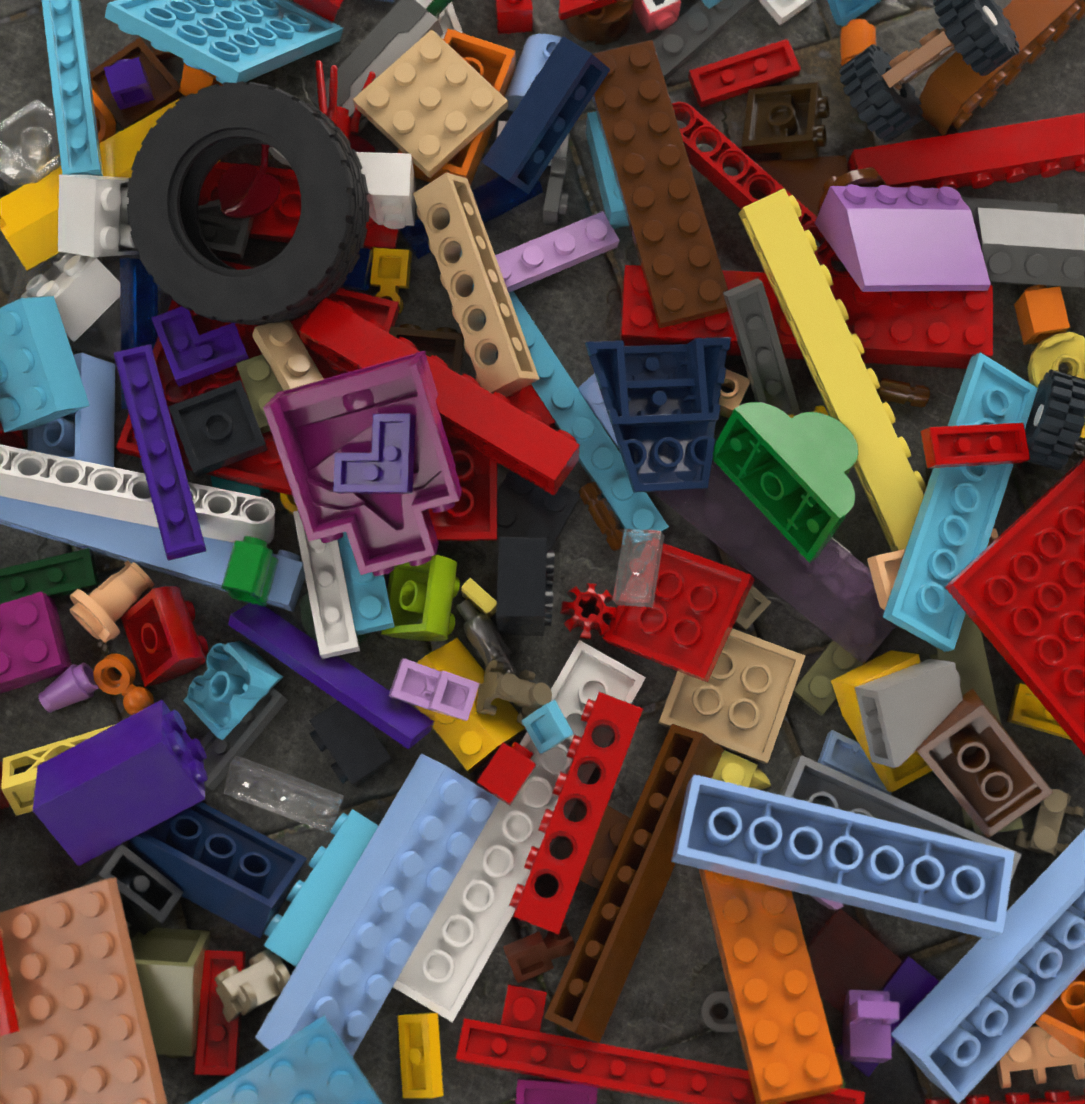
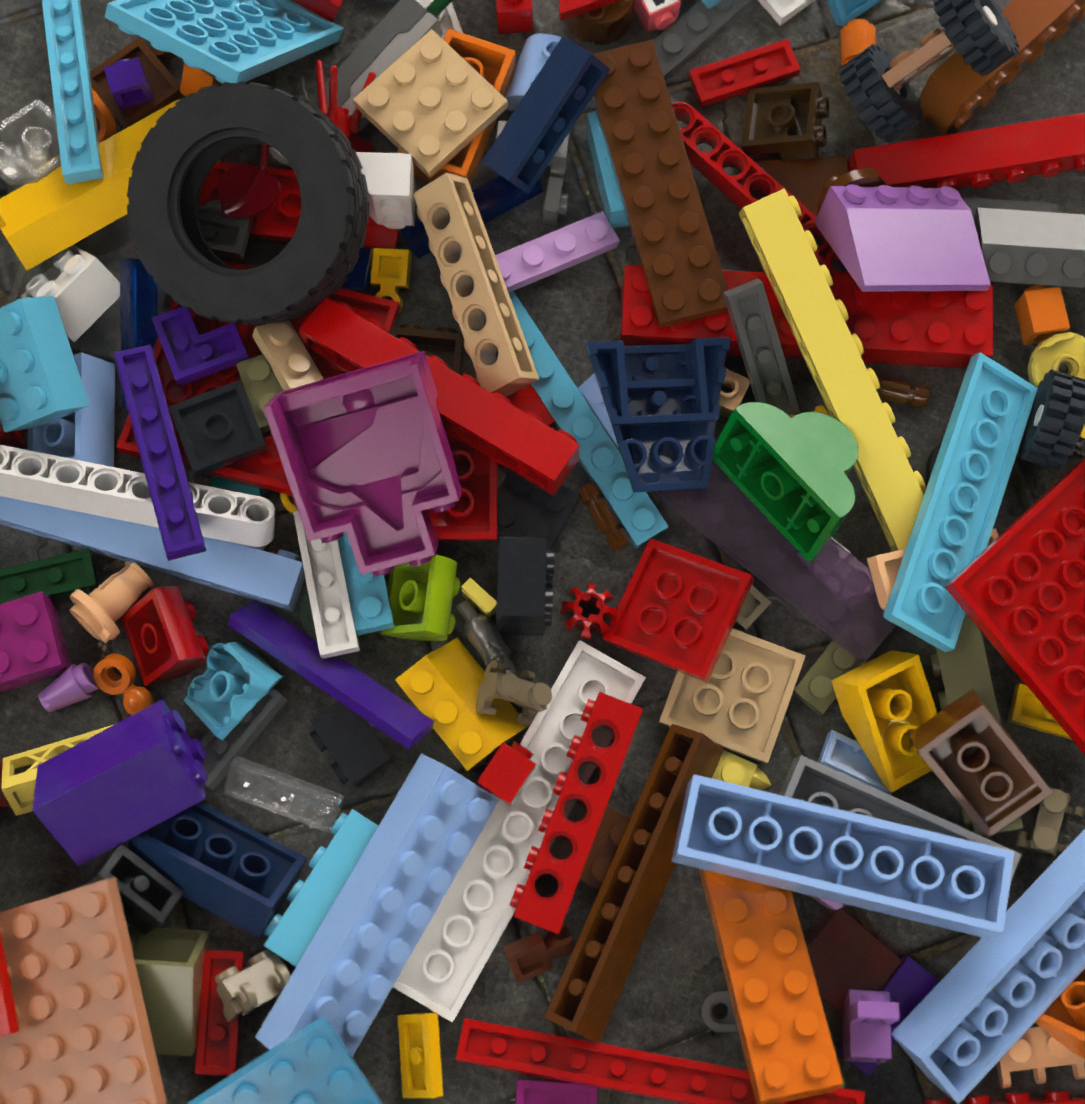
(94, 216): white slope -> none
(250, 571): green brick -> none
(387, 467): plate -> none
(434, 689): lavender slope -> none
(523, 1008): red plate -> none
(547, 727): medium azure plate -> none
(638, 568): clear plate -> none
(907, 708): light grey slope -> none
(975, 445): red plate -> none

